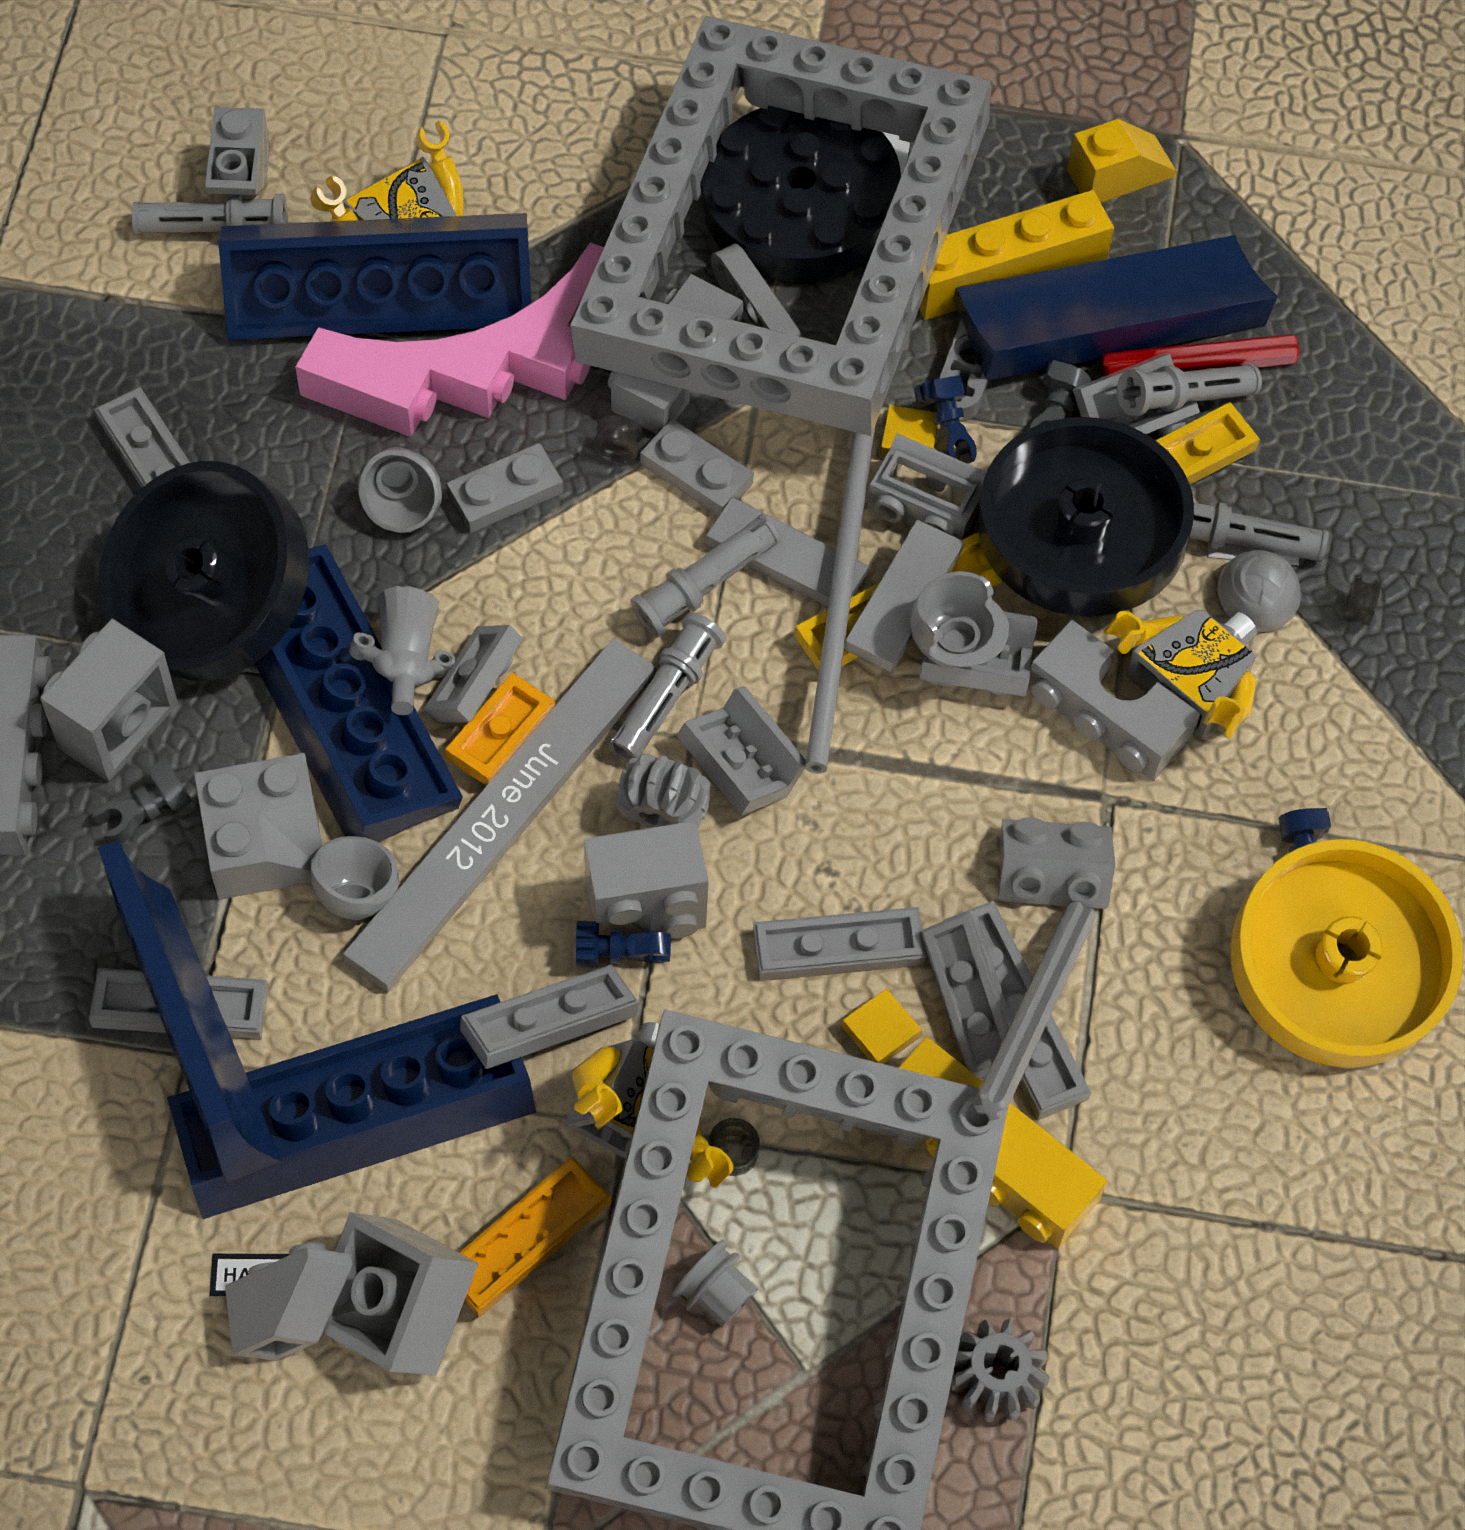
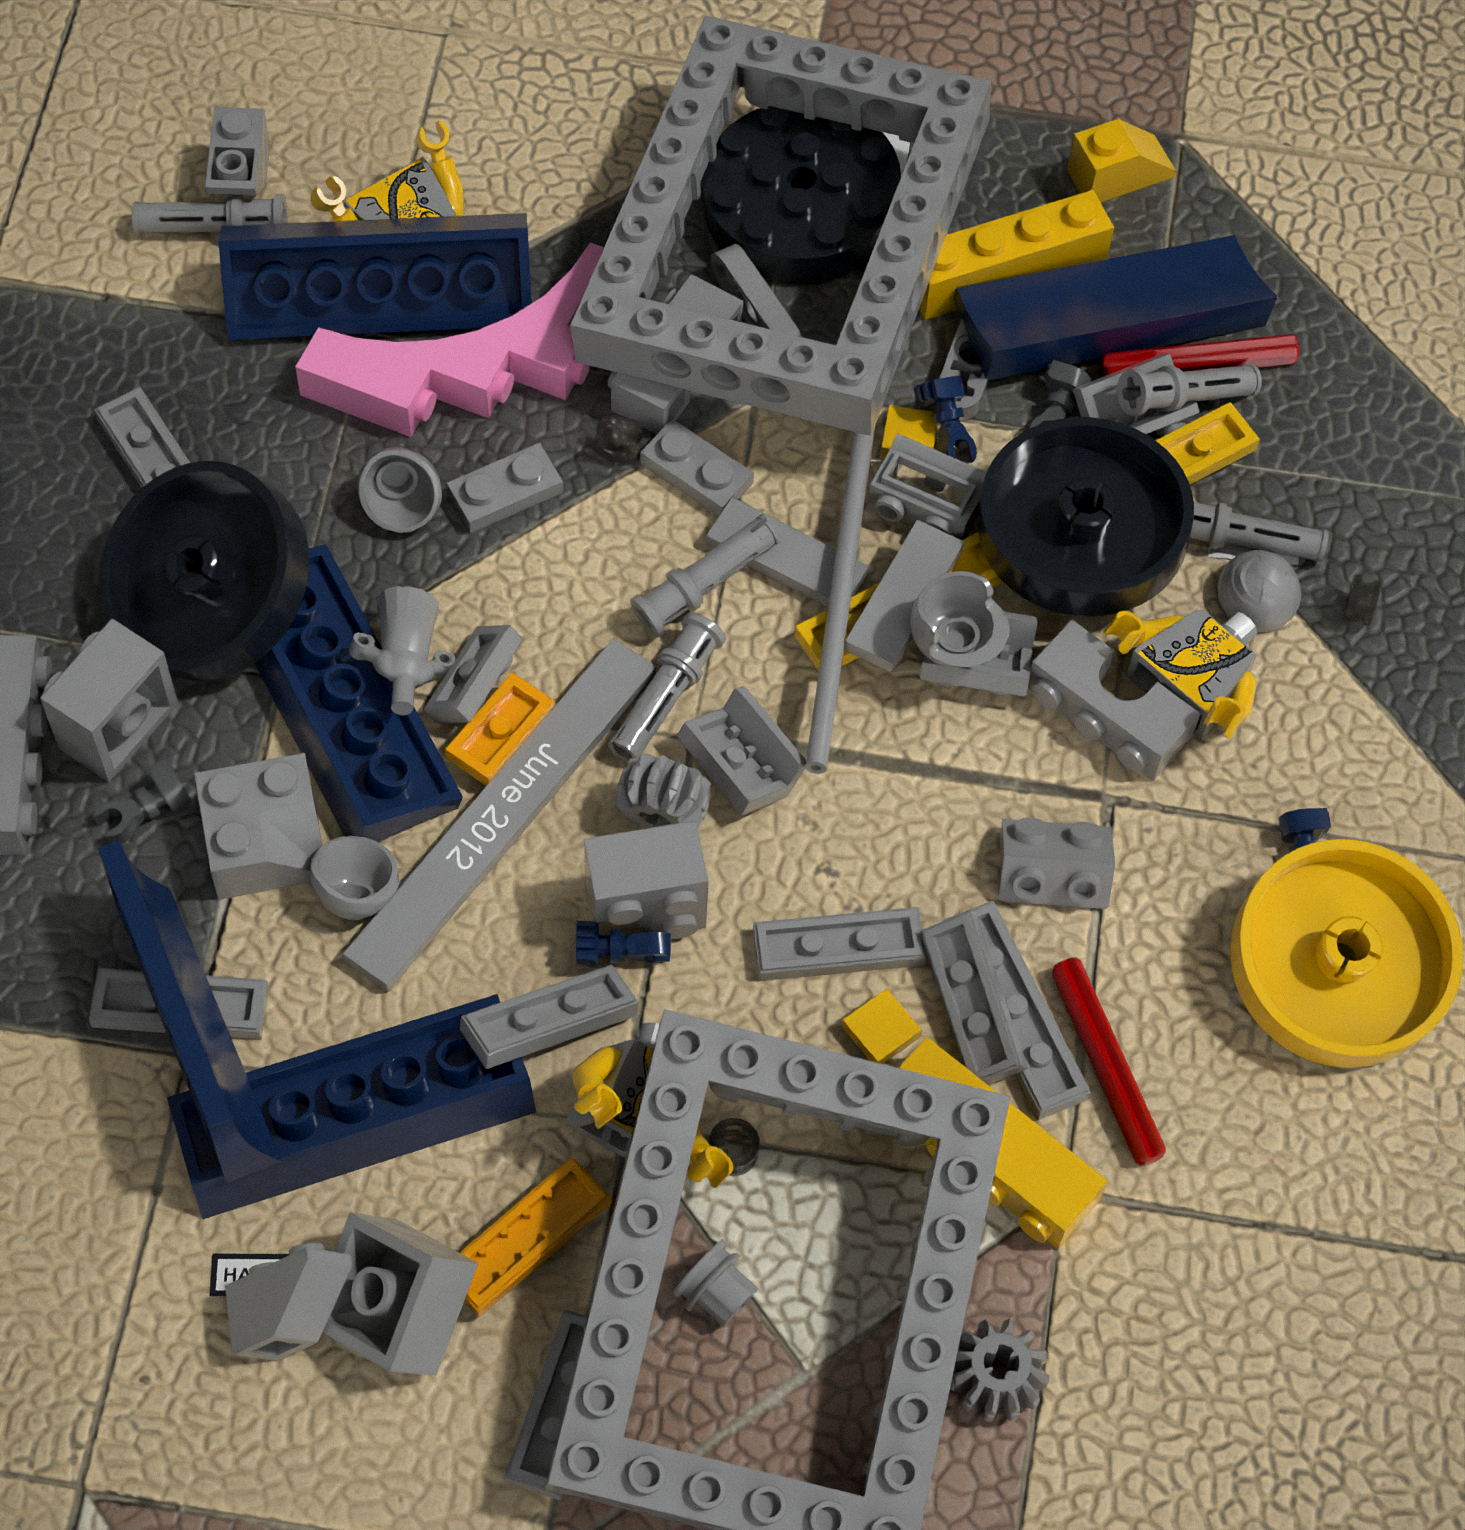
(539, 1433): none -> light grey tile
(1034, 1012): light grey axle -> none
(1108, 1061): none -> red axle

